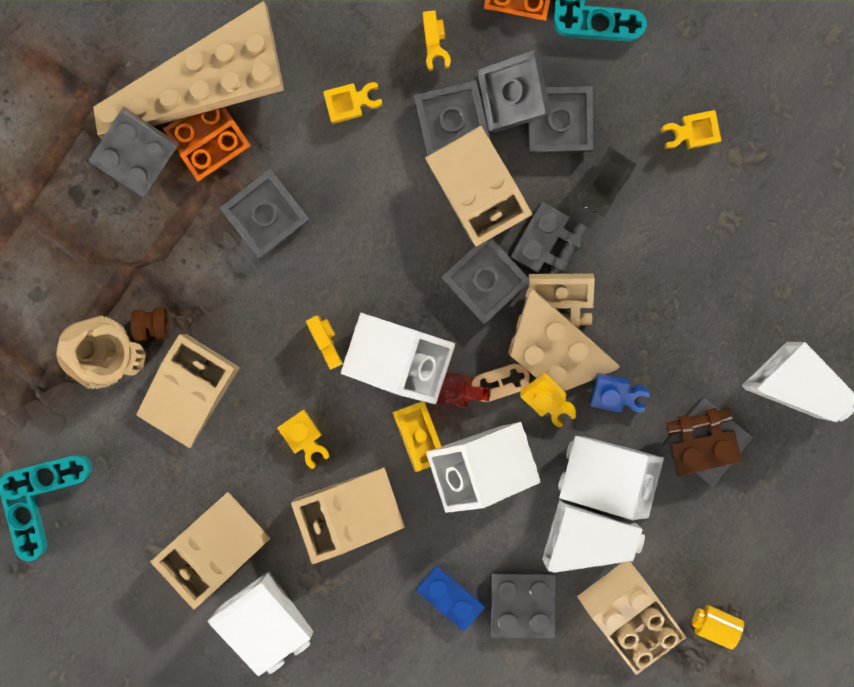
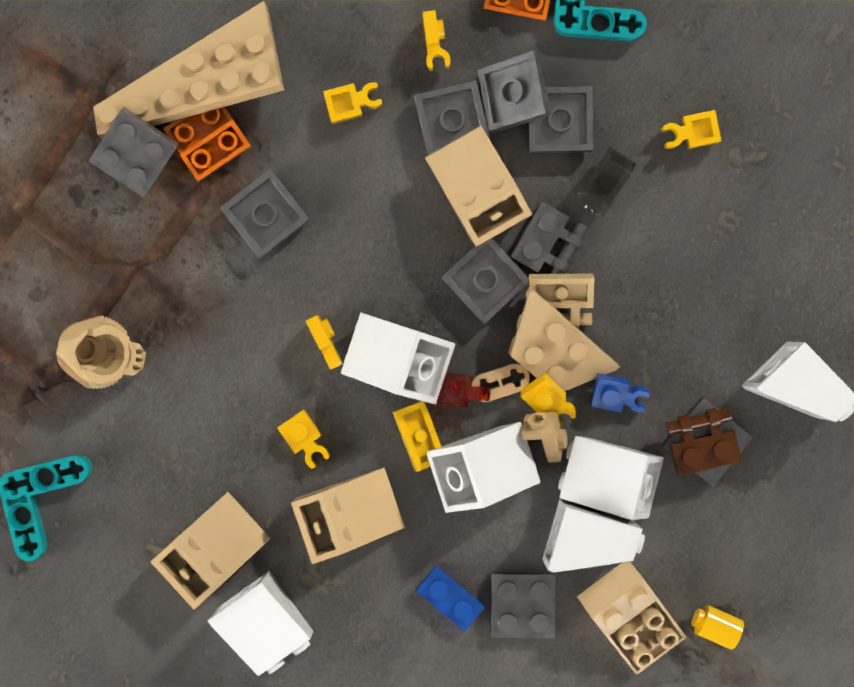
(150, 324): reddish brown wheel -> none
(186, 389): tan slope -> none
(548, 429): none -> tan bracket

